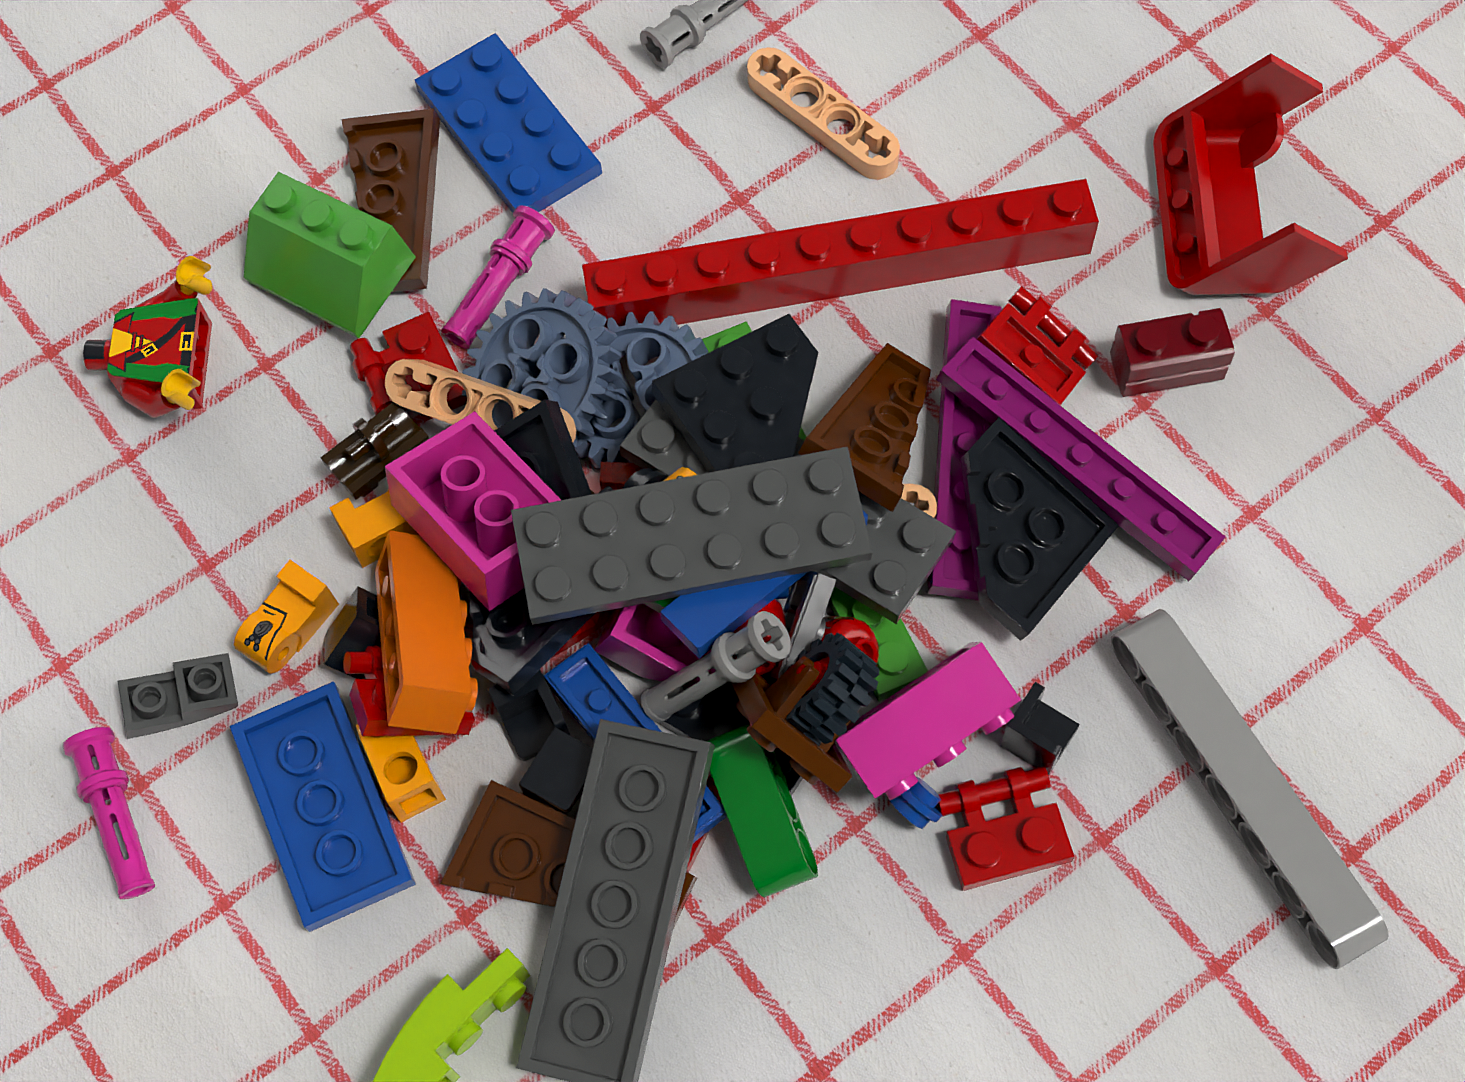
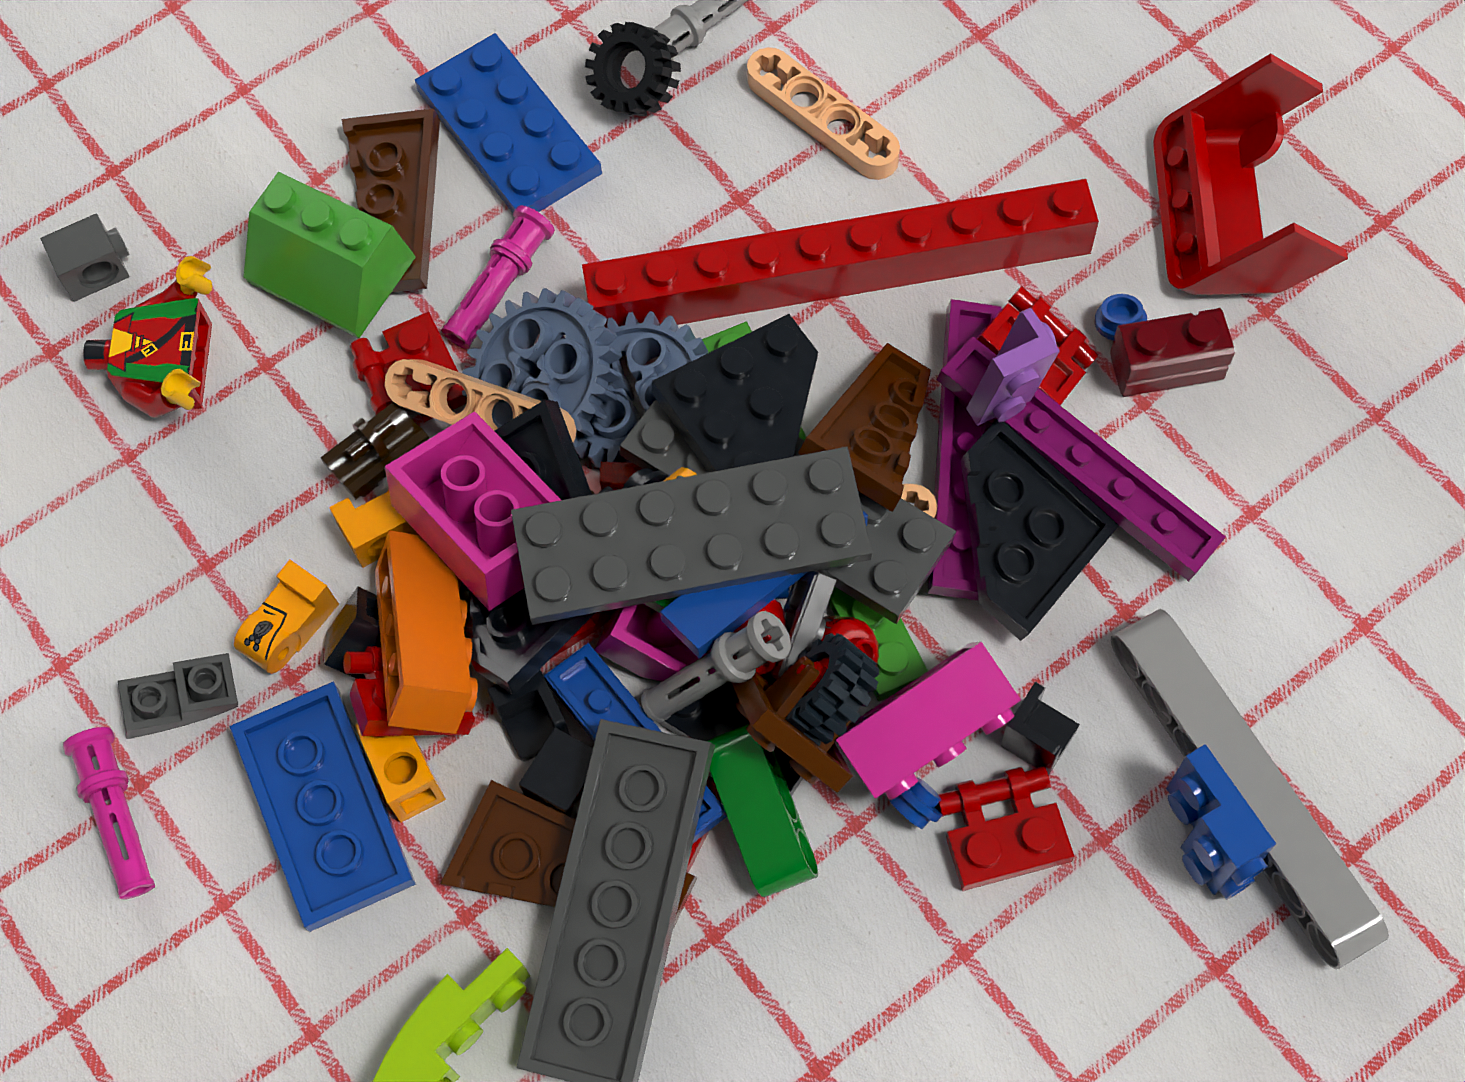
(86, 256): none -> dark grey brick
(608, 65): none -> black tyre
(1015, 371): none -> medium lavender bracket
(1116, 311): none -> blue plate
(1226, 835): none -> blue plate

